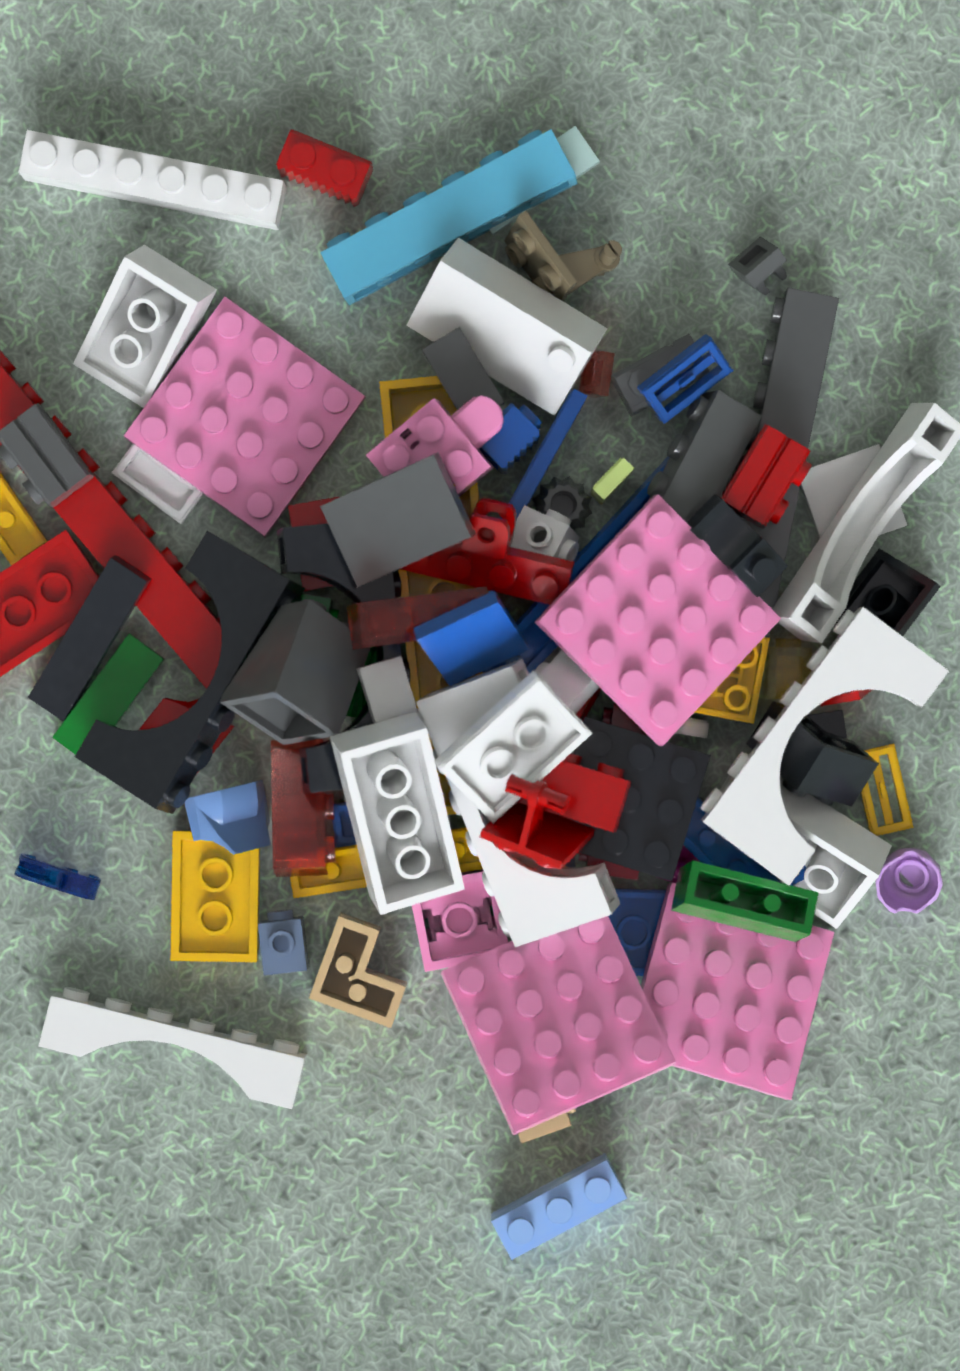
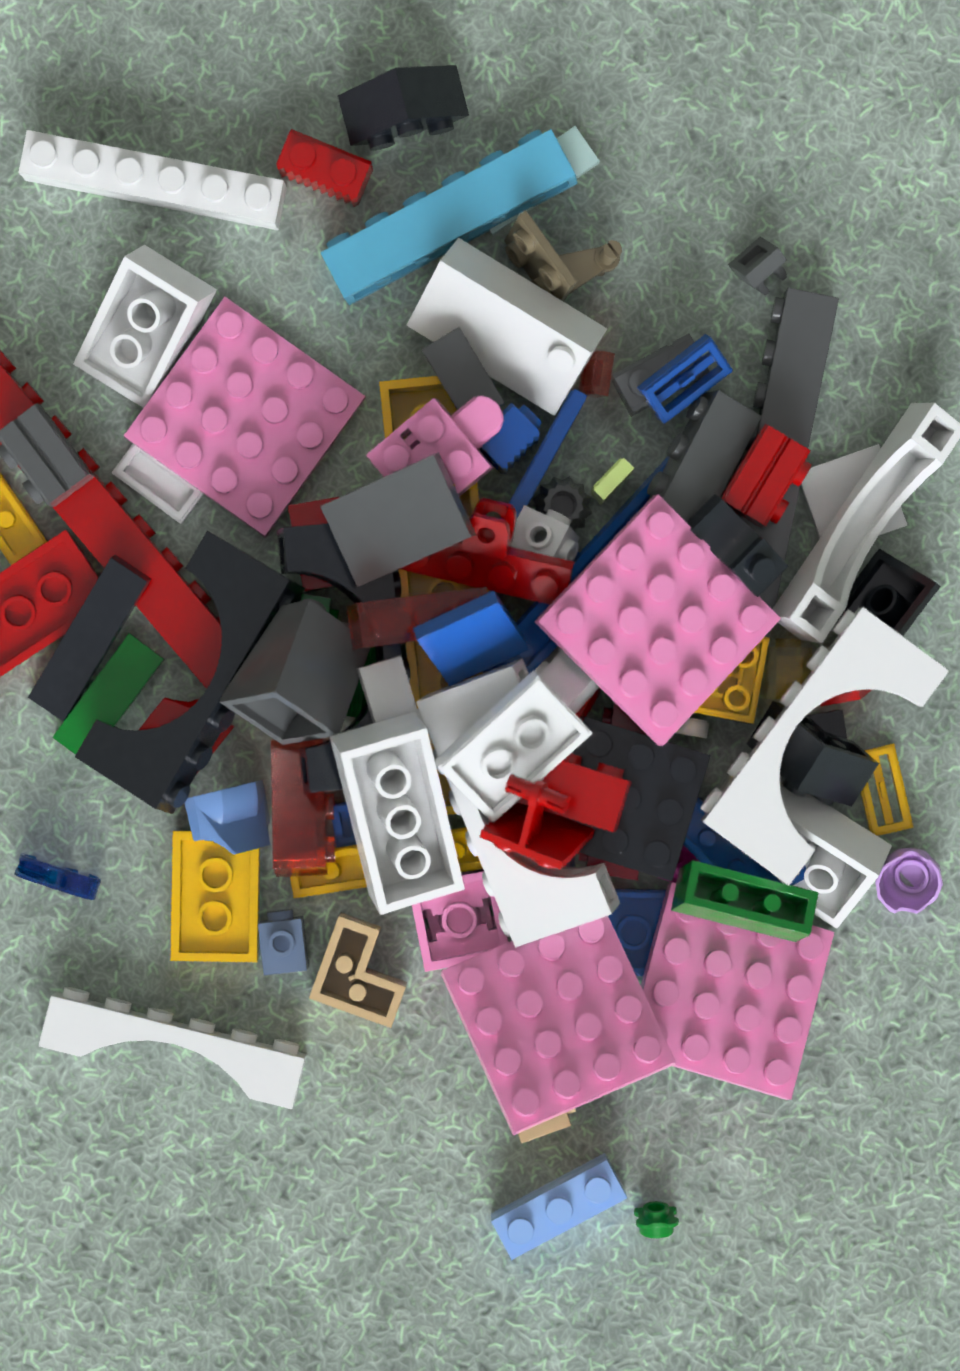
(403, 105): none -> black brick
(656, 1219): none -> green plate

